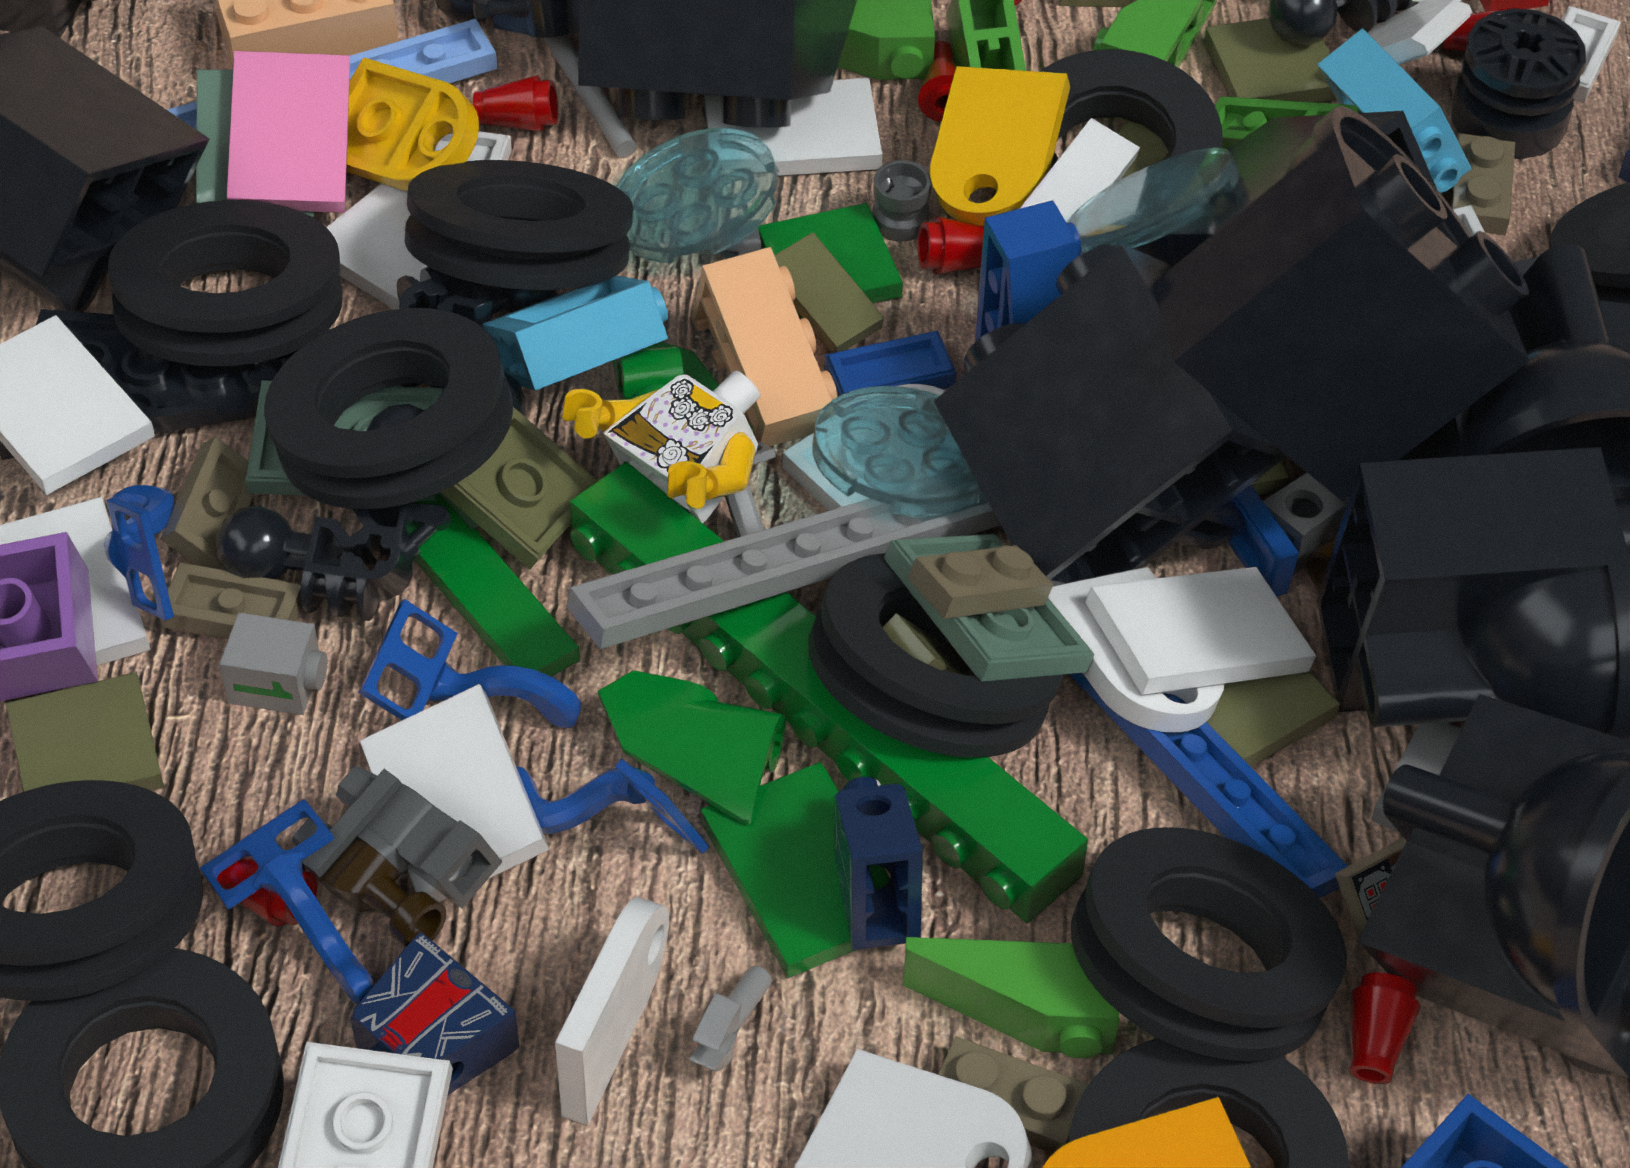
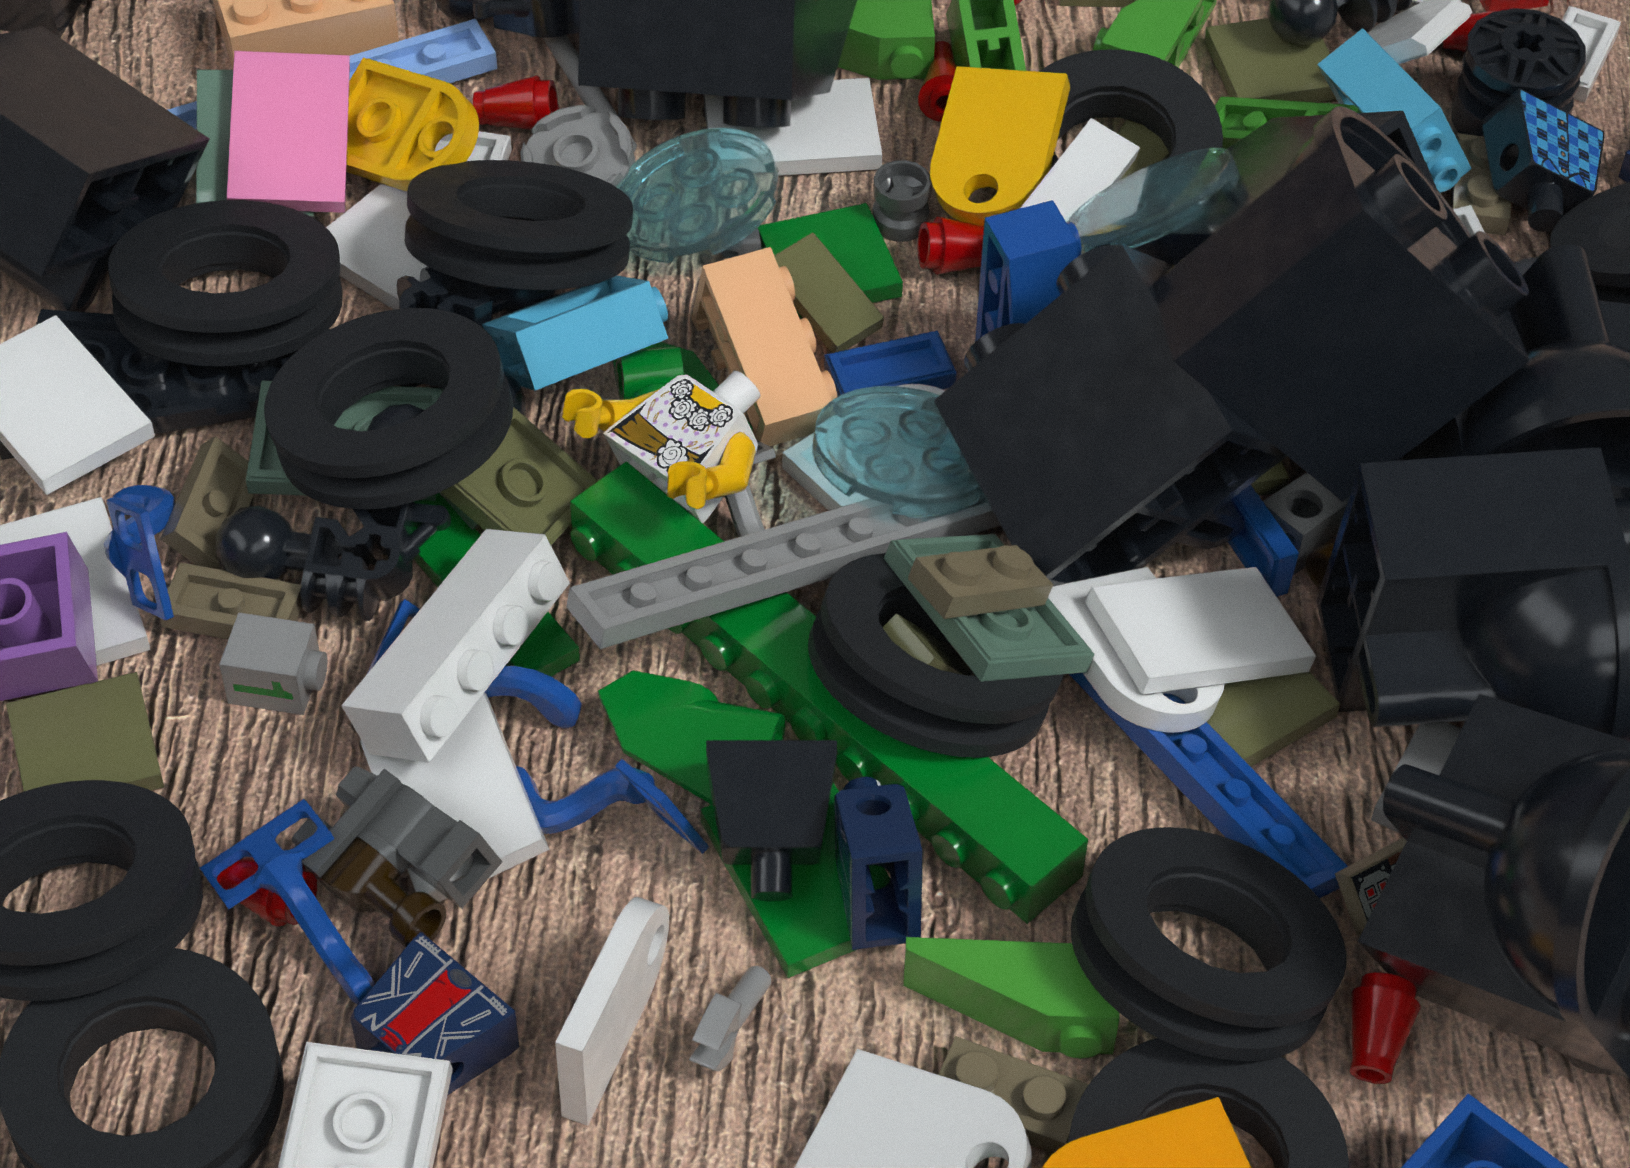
(456, 645): none -> white brick
(582, 142): none -> light grey tile
(771, 806): none -> black torso
(1541, 157): none -> black torso

